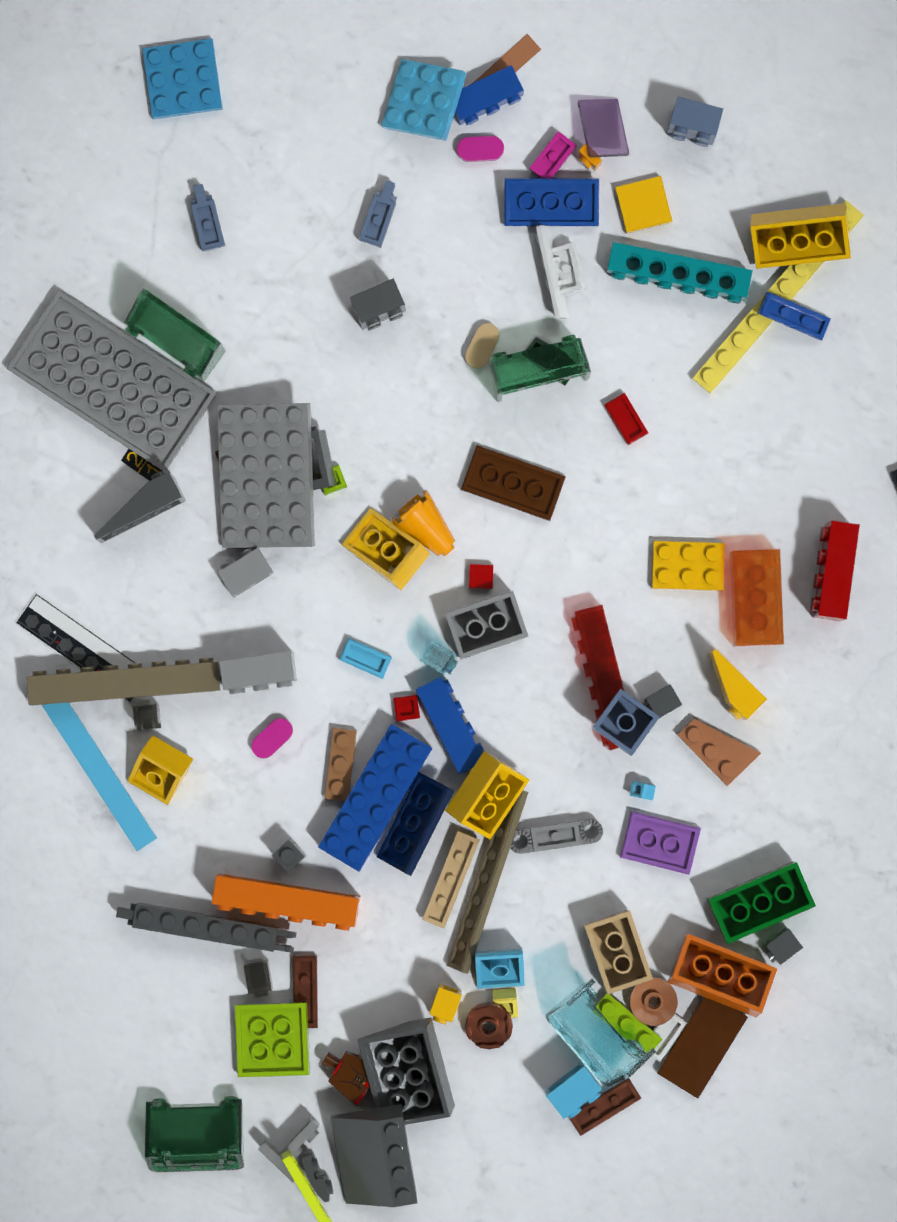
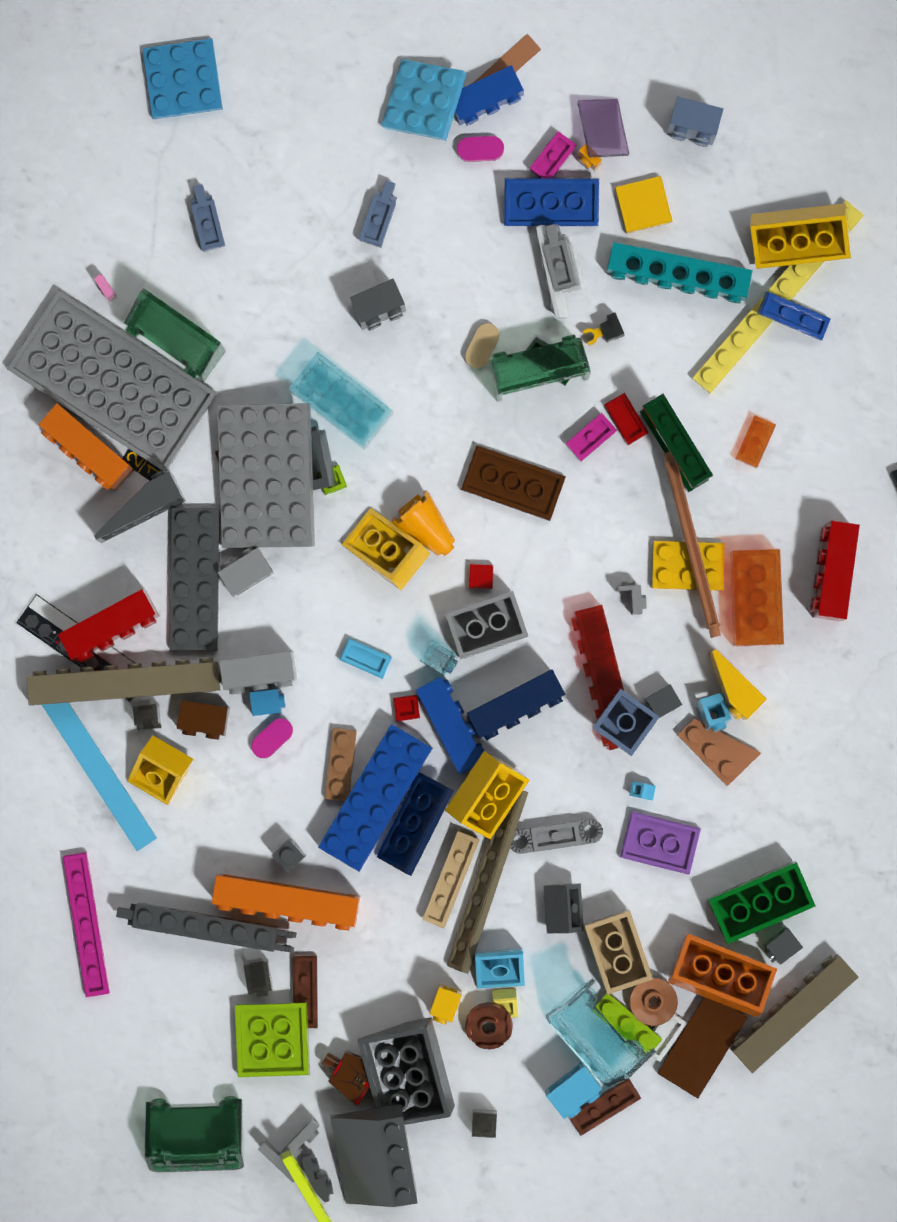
(86, 447): none -> orange brick
(86, 924): none -> dark pink tile
(105, 287): none -> bright pink tile
(108, 625): none -> red brick
(194, 579): none -> dark grey plate
(203, 718): none -> reddish brown brick
(267, 702): none -> dark azure brick
(341, 400): none -> clear light blue brick
(484, 1123): none -> clear smoke brick
(516, 703): none -> dark blue brick
(559, 259): none -> light grey hinge
(563, 908): none -> dark grey brick
(591, 437): none -> dark pink plate
(610, 330): none -> pearl dark grey piece
(638, 601): none -> light grey bracket
(675, 439): none -> dark green fence
(692, 545): none -> nougat piece
(716, 704): none -> medium azure brick
(755, 441): none -> clear orange plate
(794, 1013): none -> dark tan brick

